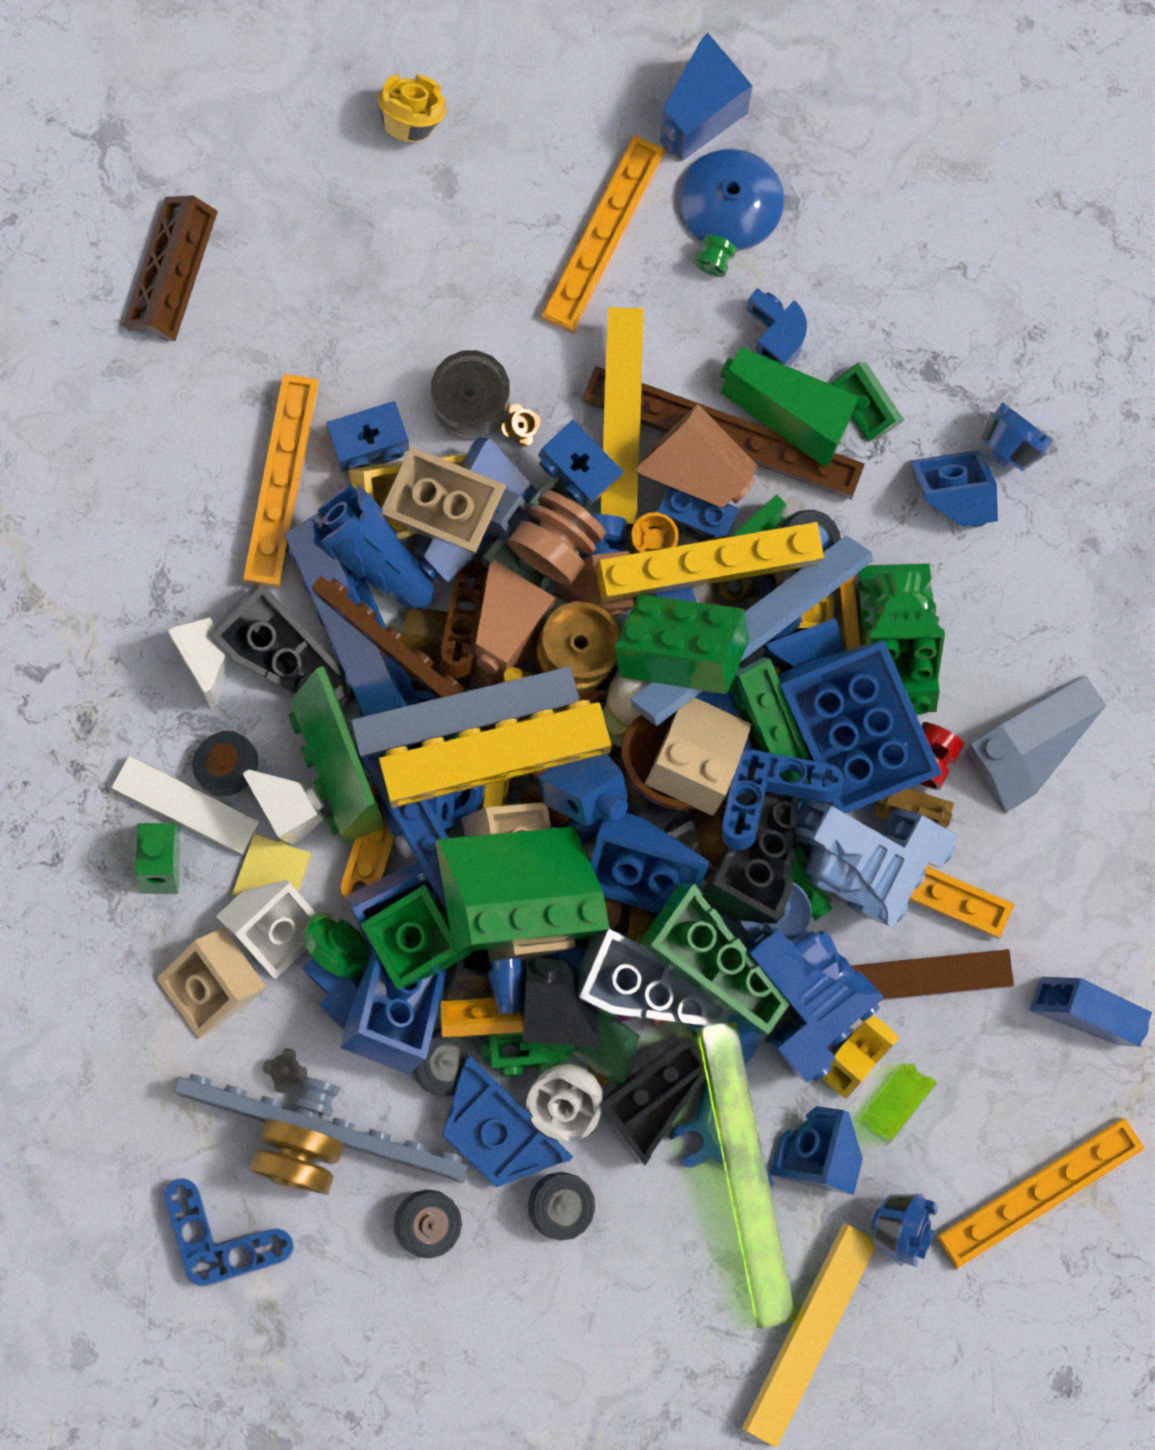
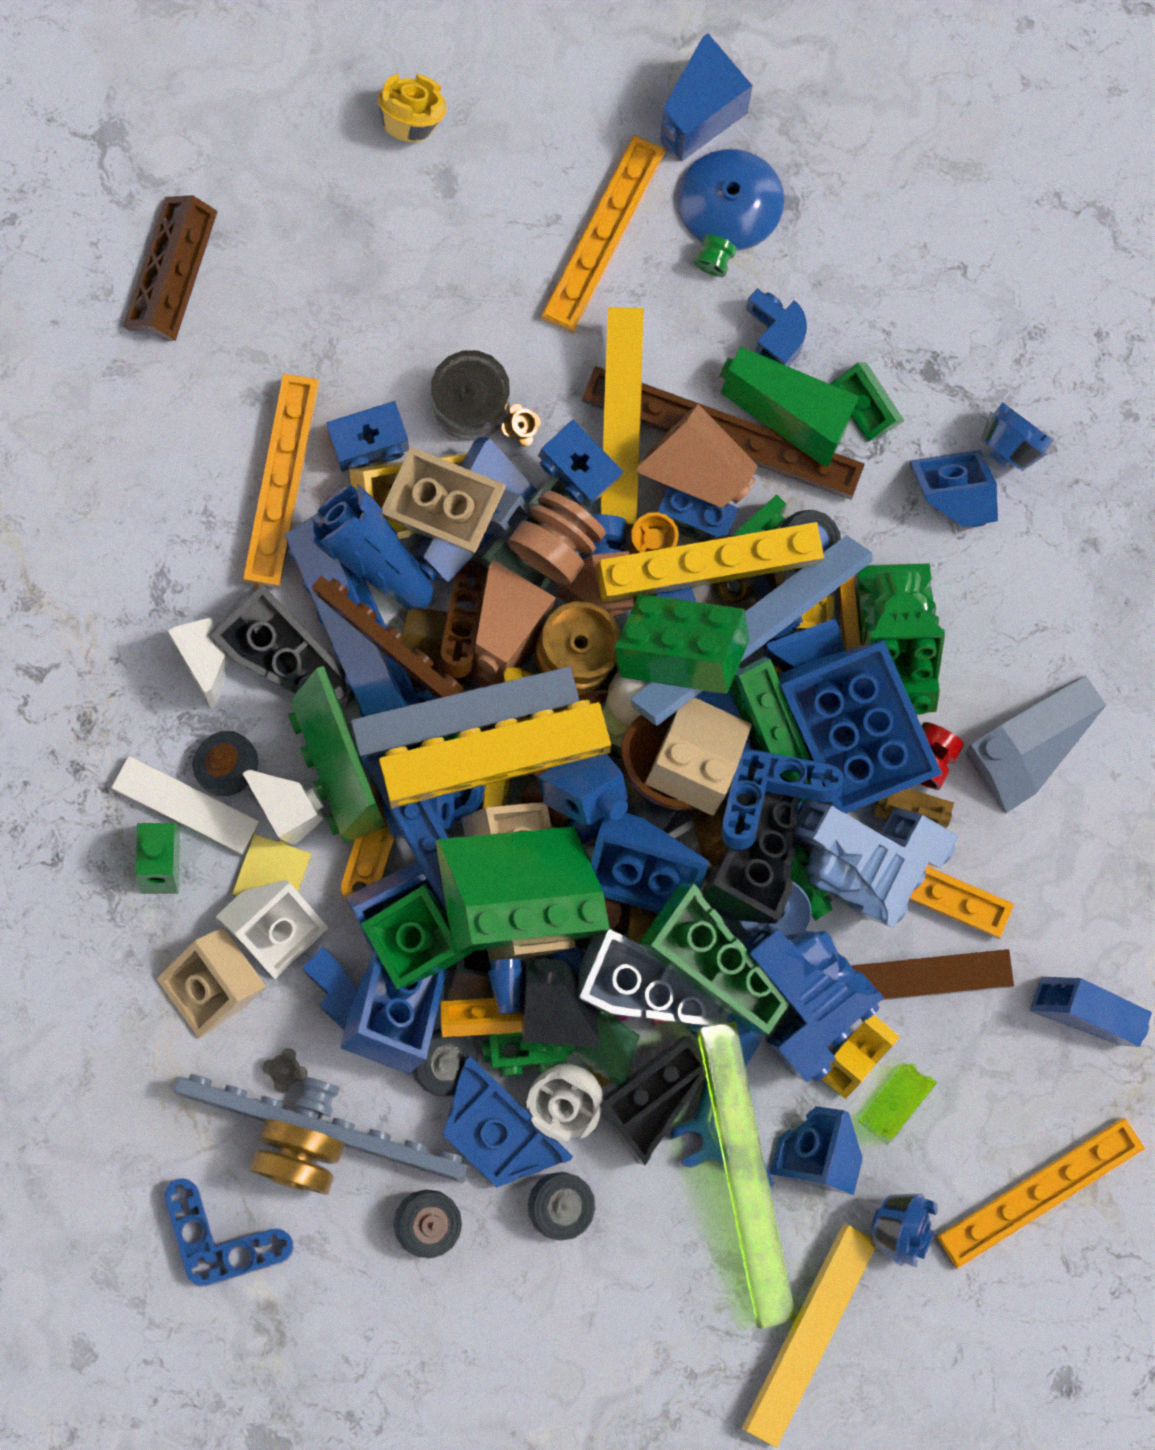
(336, 945): green tile -> none

